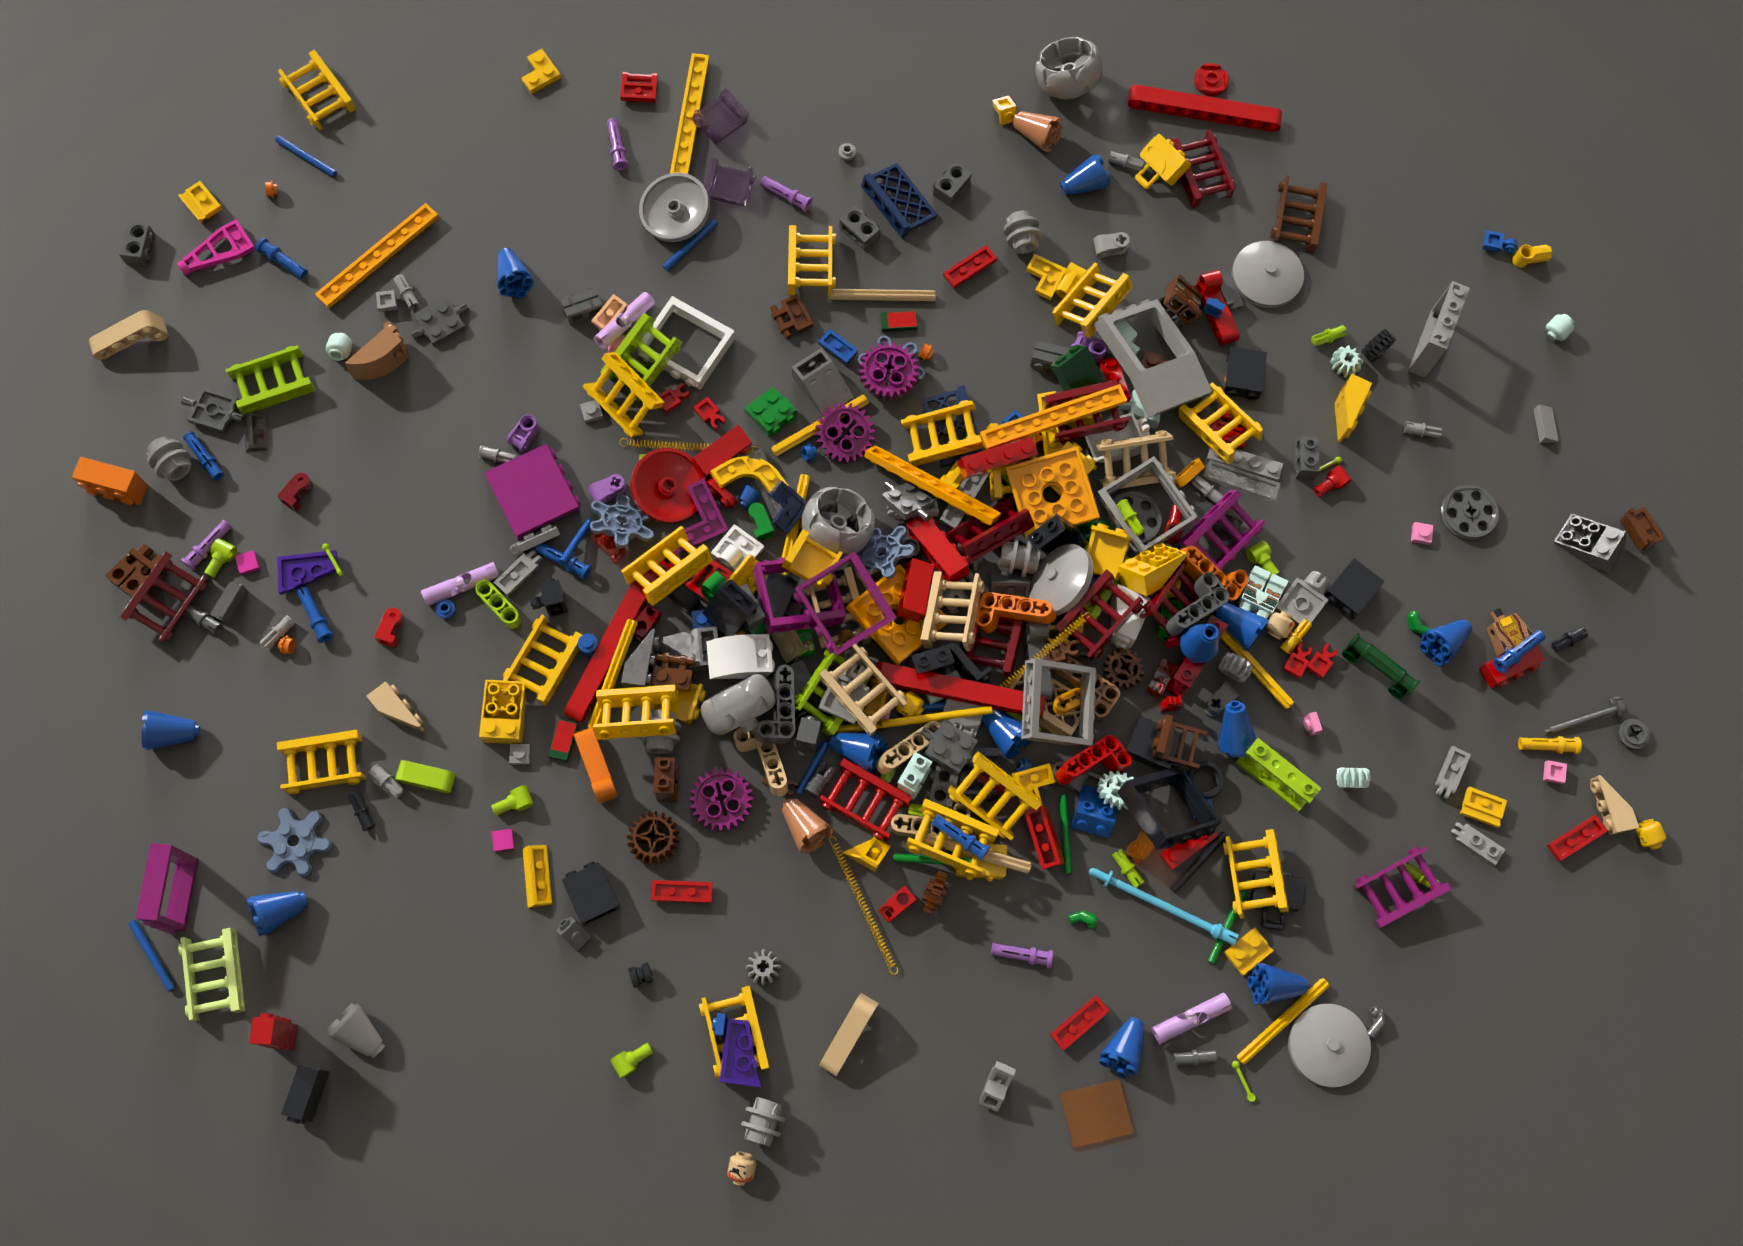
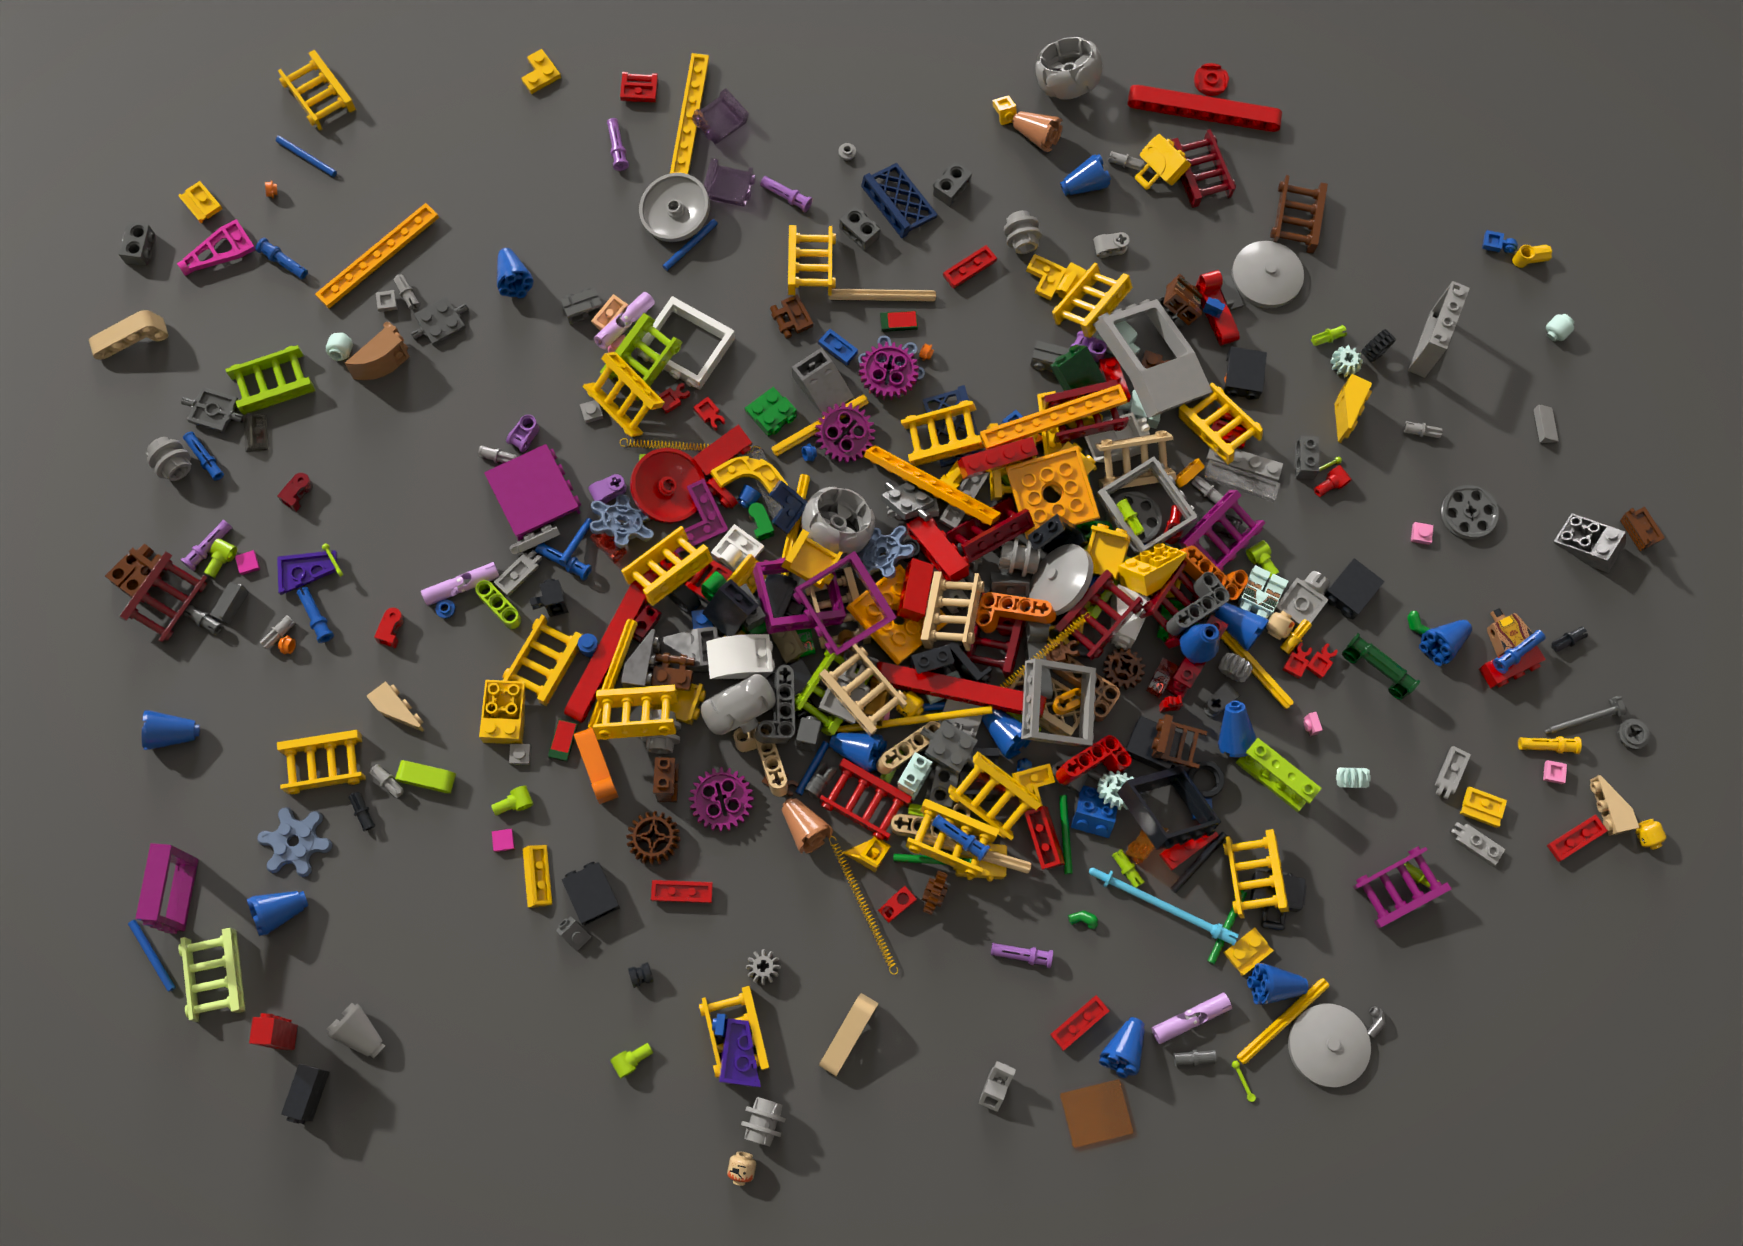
(110, 481): orange brick -> none

